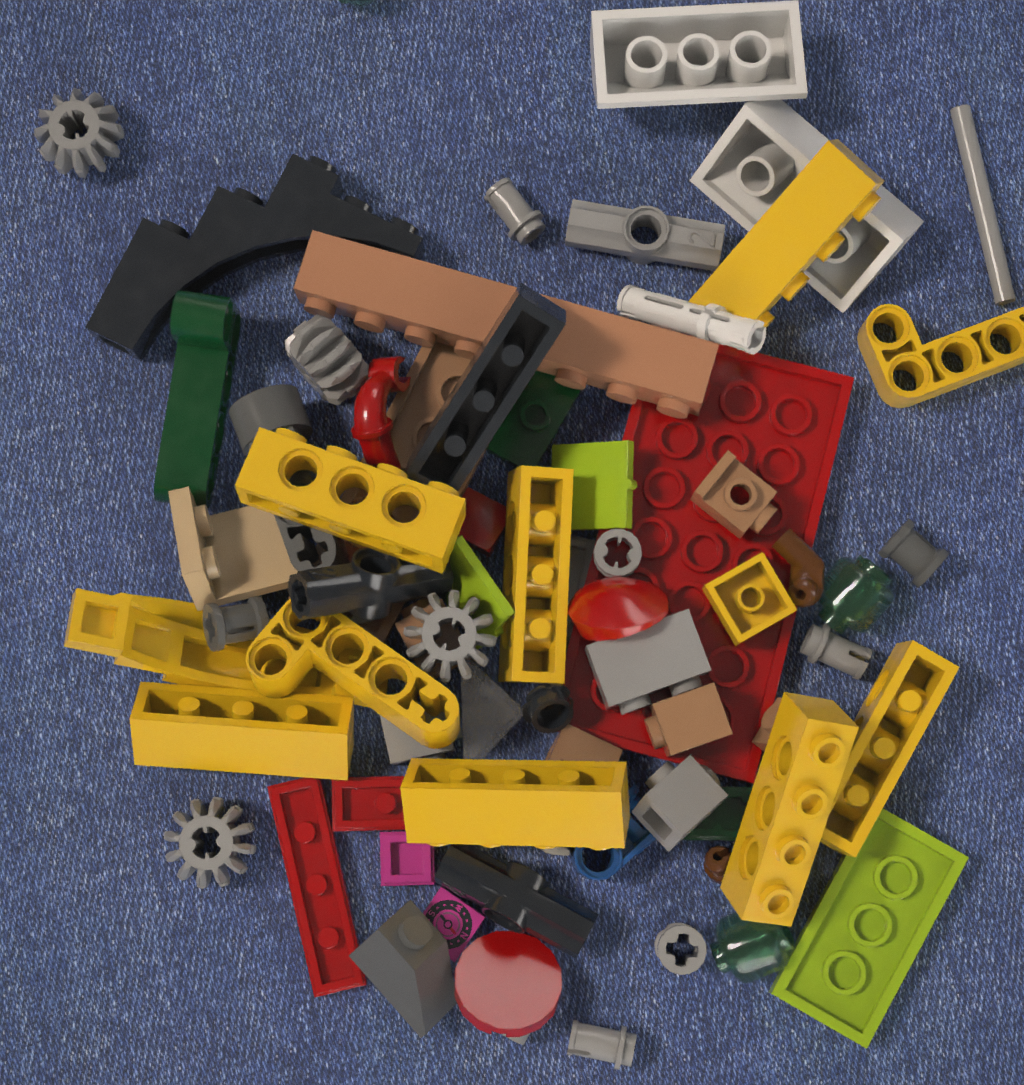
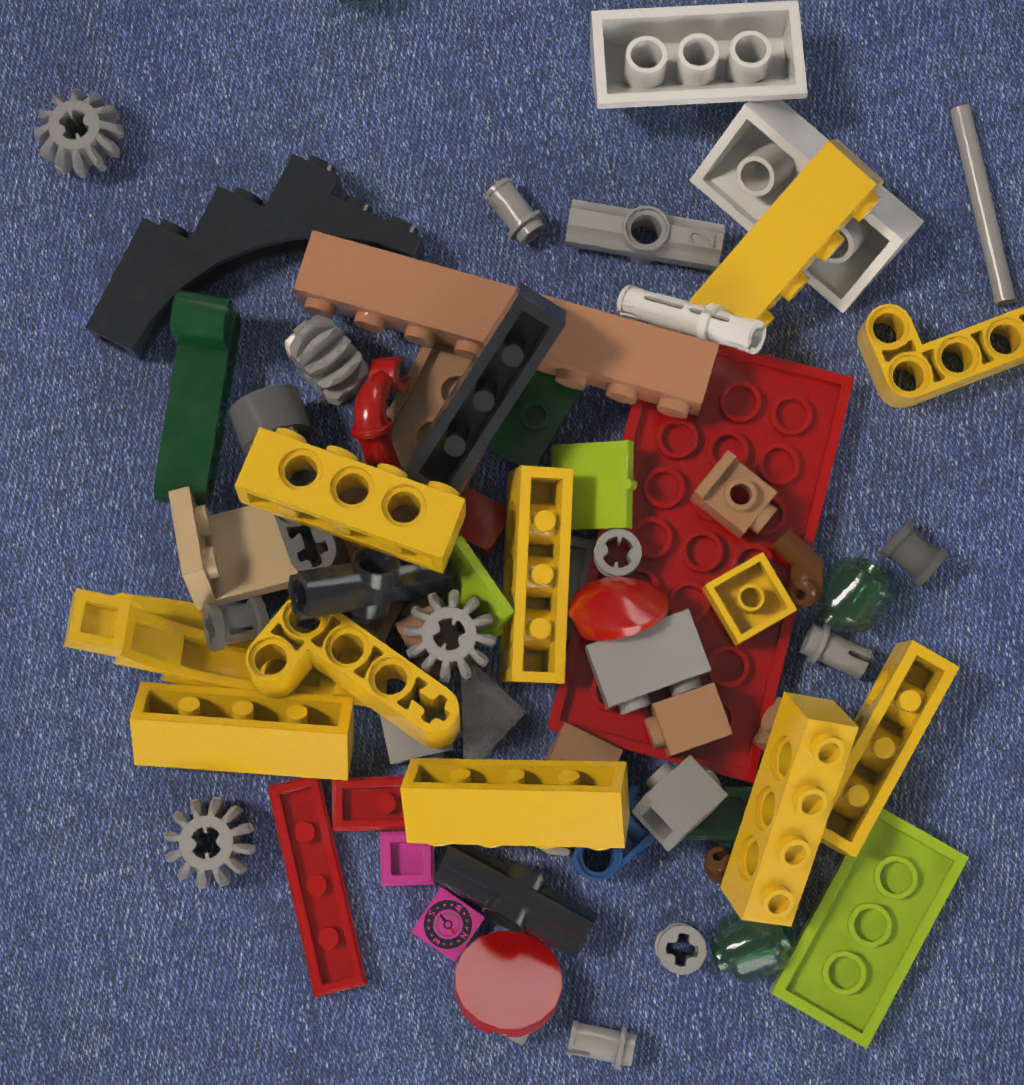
(410, 967): dark grey slope -> none
(549, 707): black plate -> none

